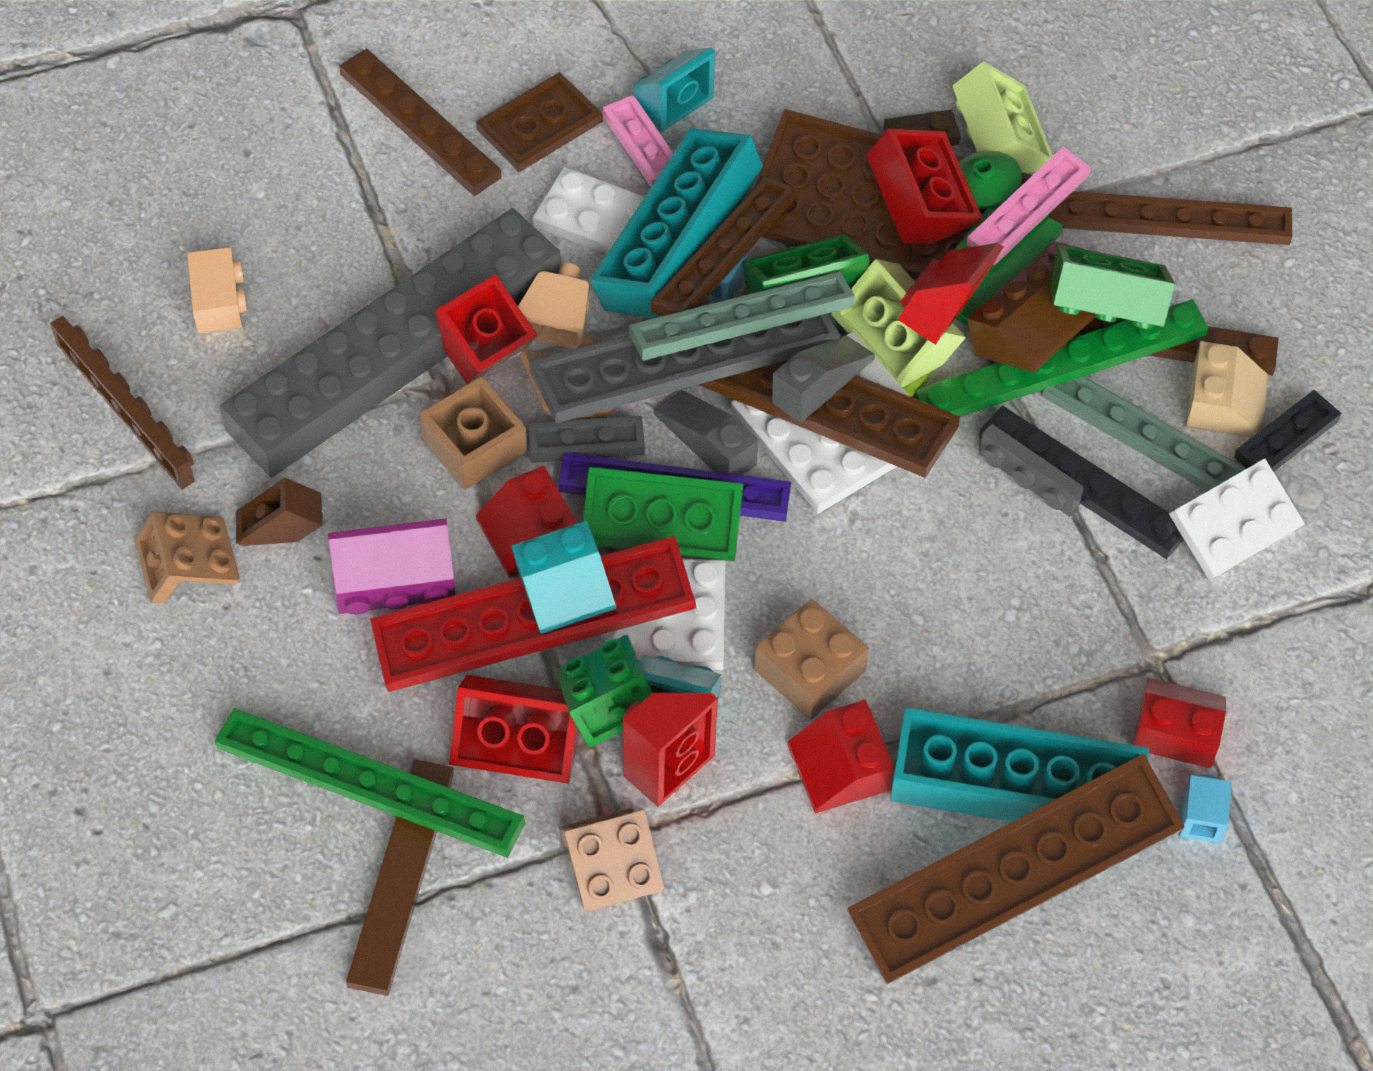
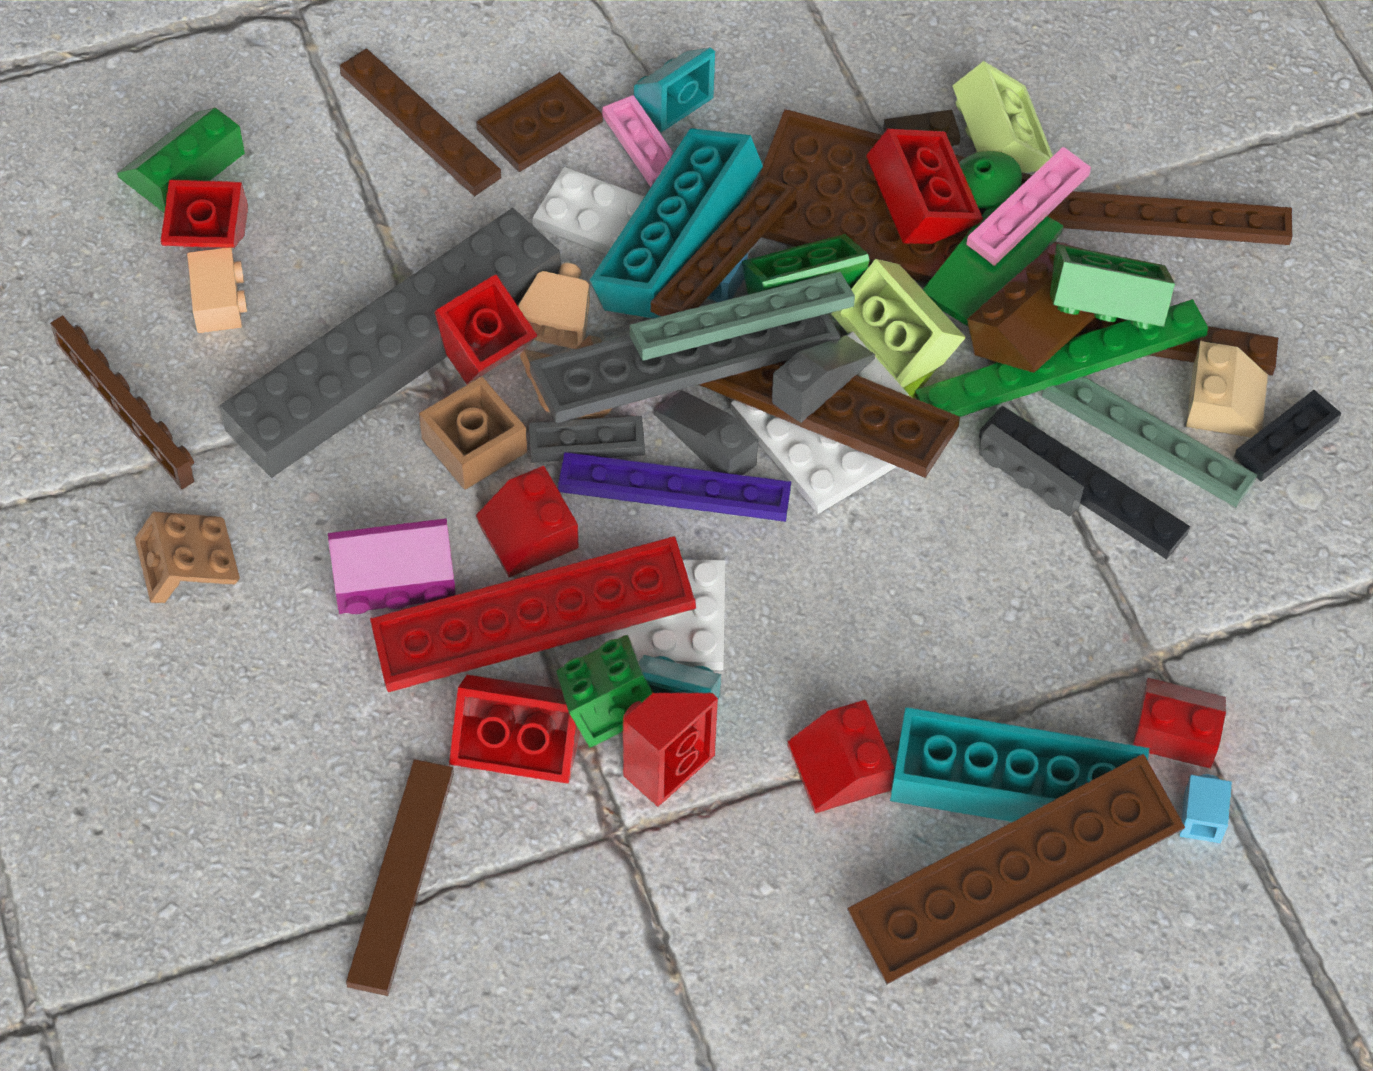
(191, 151): none -> green slope
(204, 214): none -> red slope
(279, 515): reddish brown slope -> none
(371, 782): green plate -> none
(563, 577): slope -> none
(613, 858): bracket -> none
(642, 508): green plate -> none
(811, 658): medium nougat brick -> none
(946, 289): red slope -> none
(1236, 519): white plate -> none

